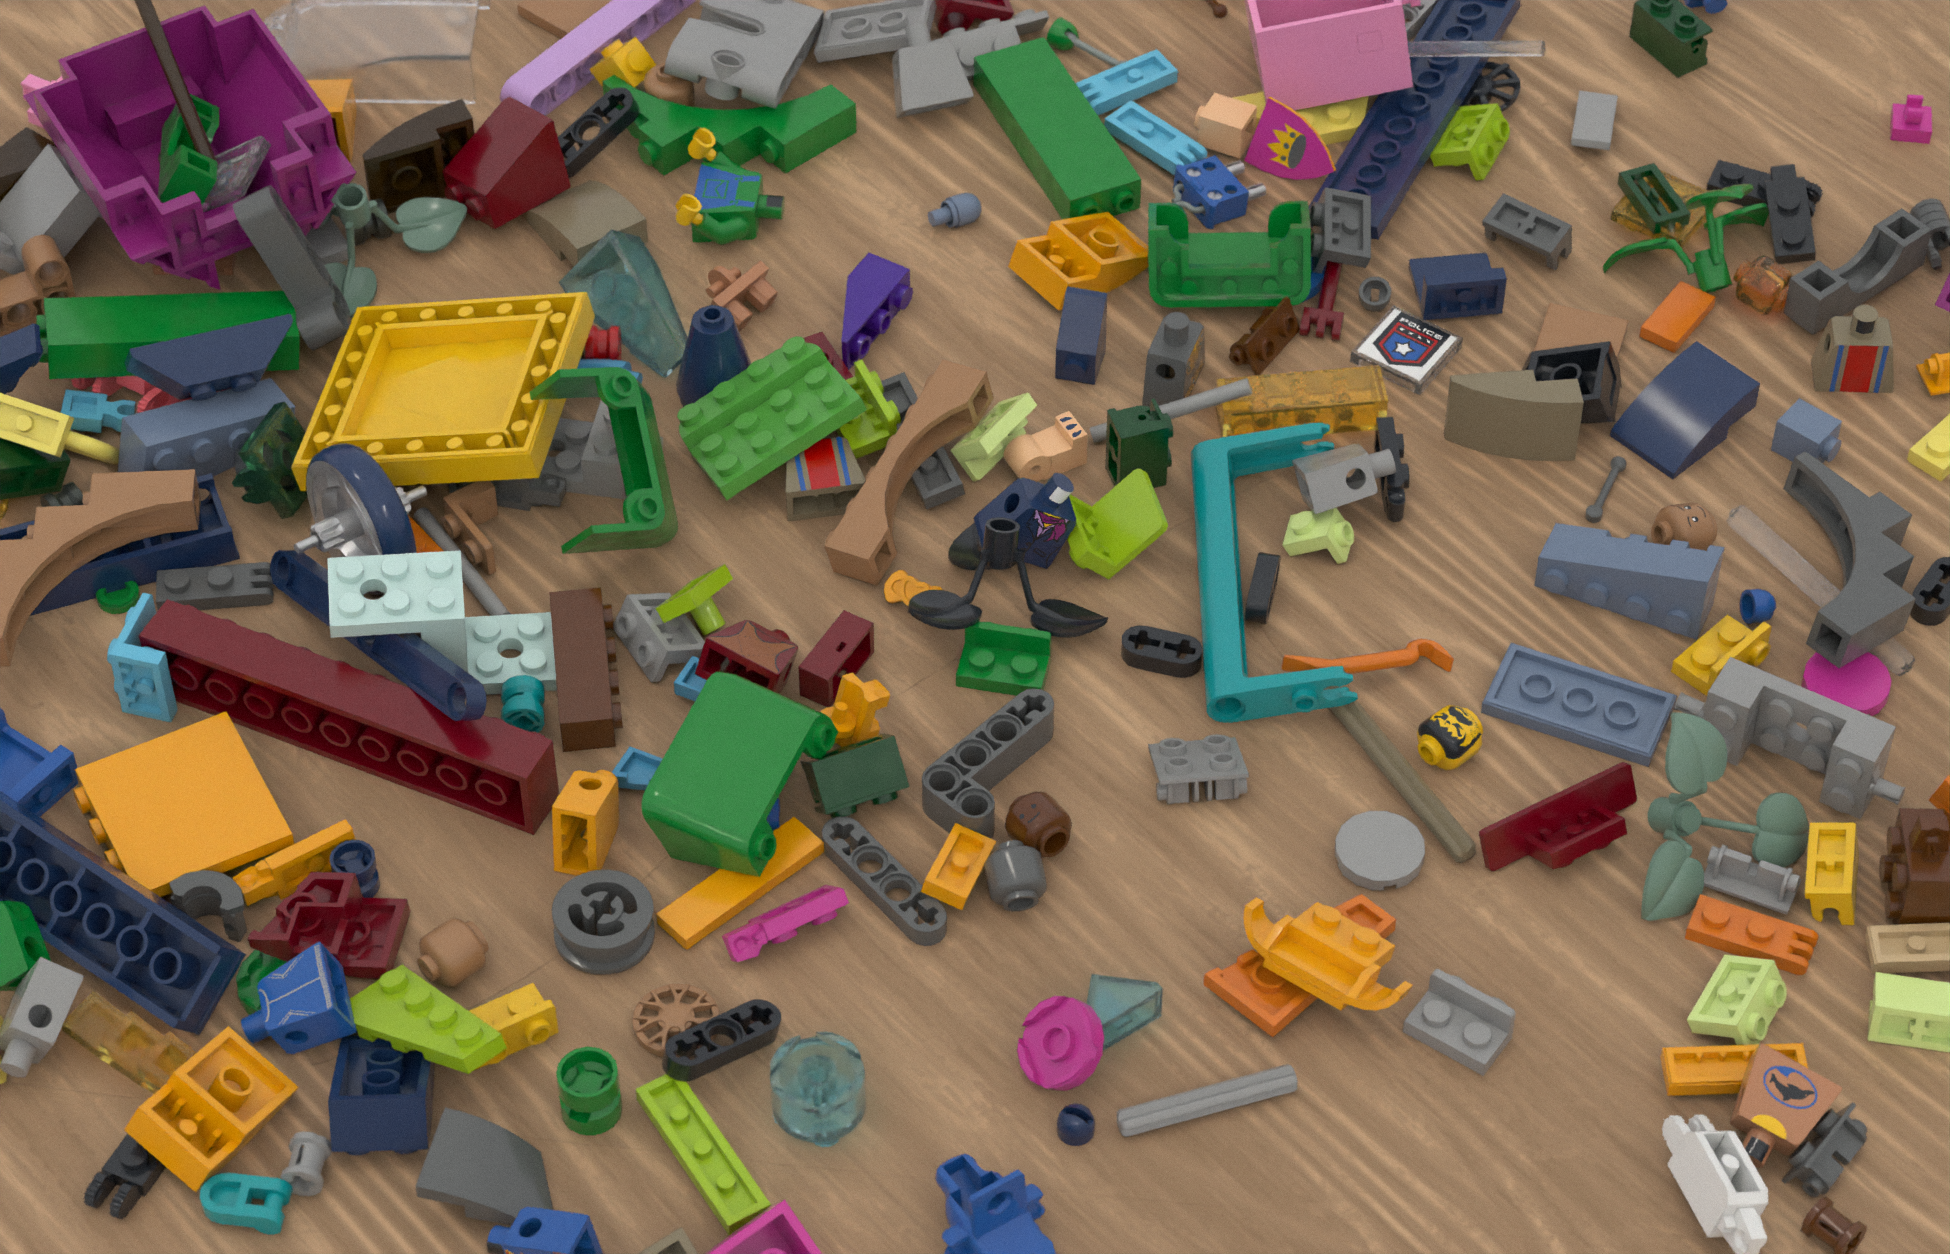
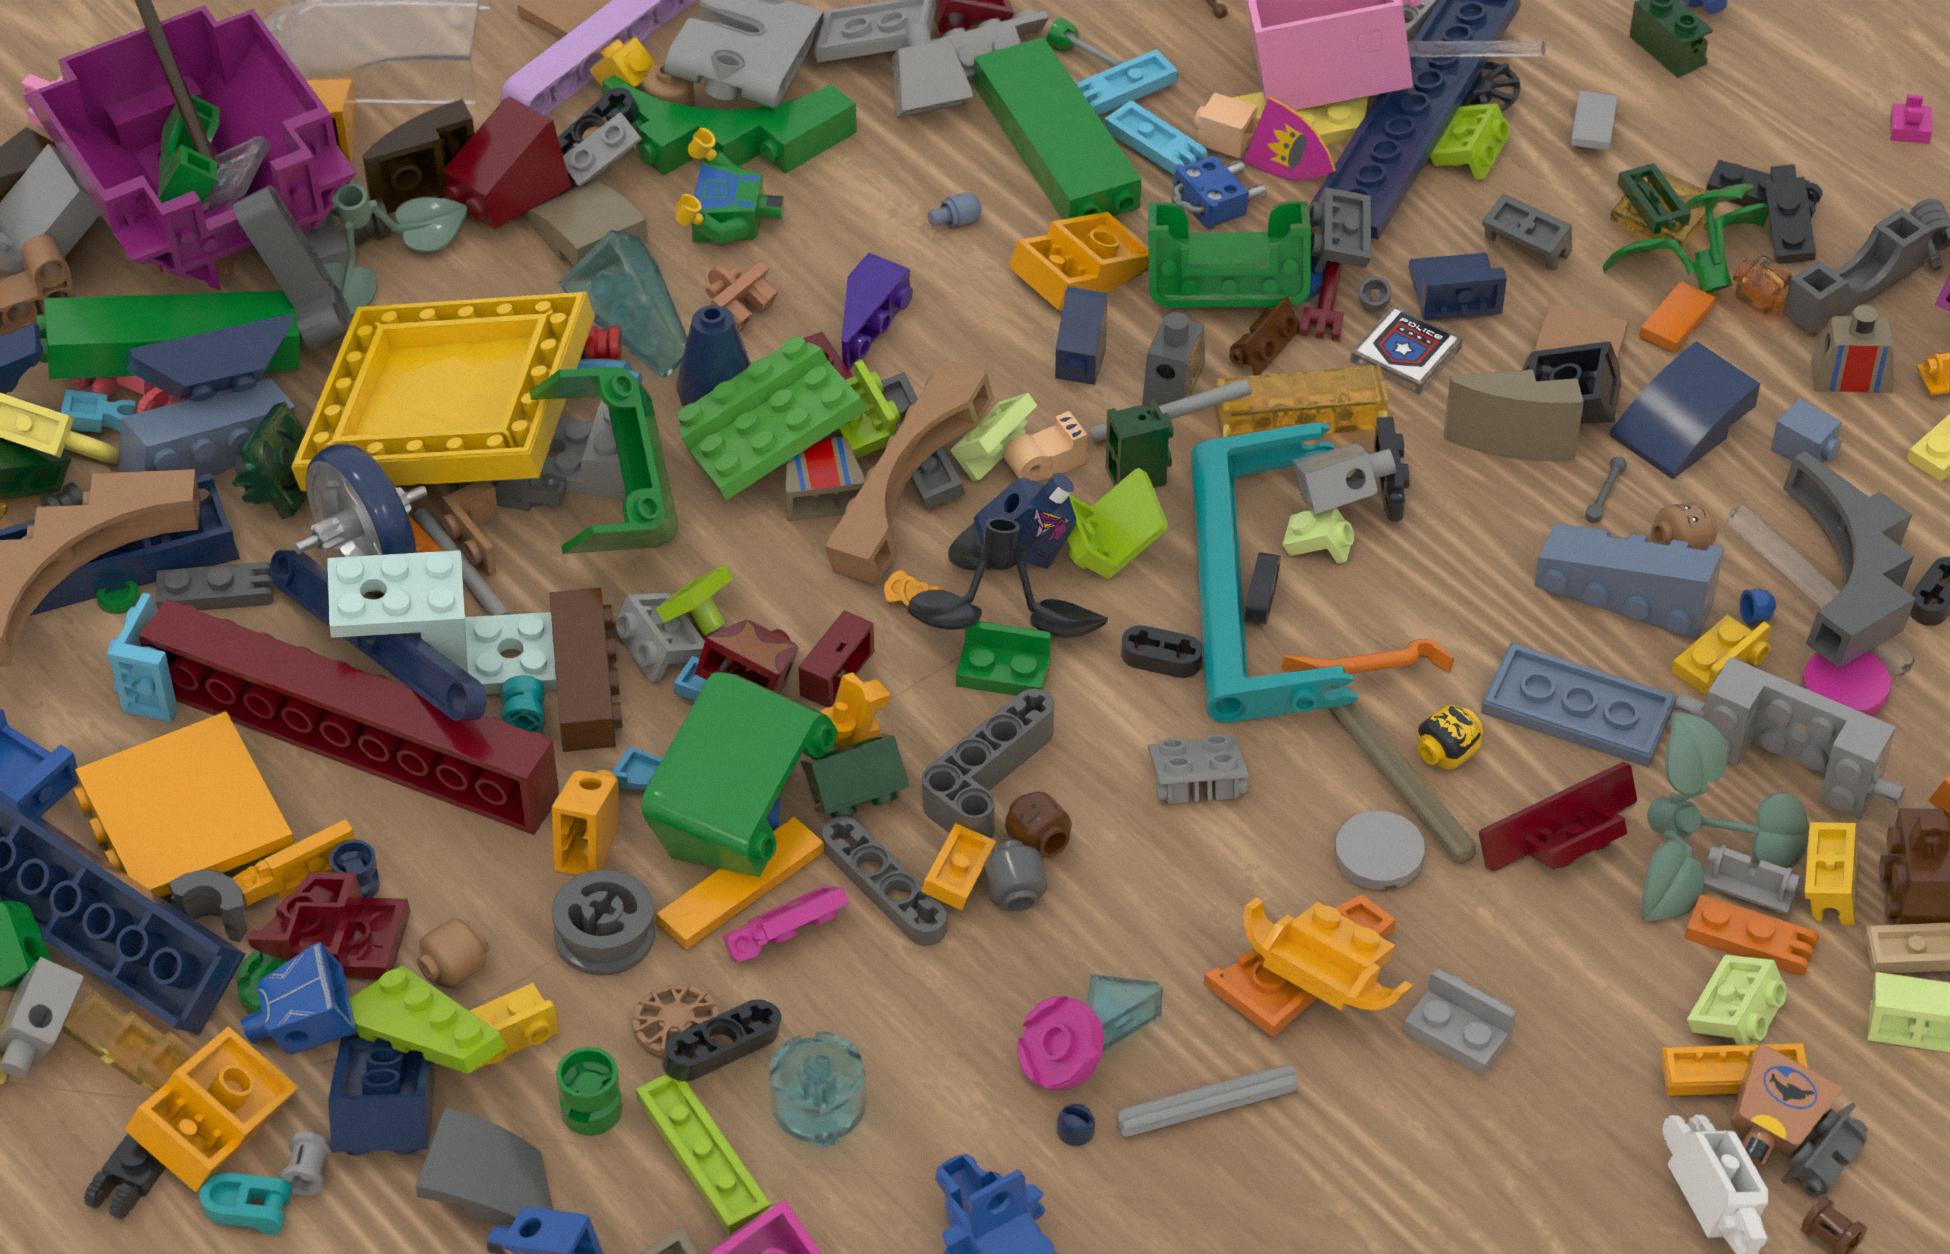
(601, 149): none -> light grey hinge

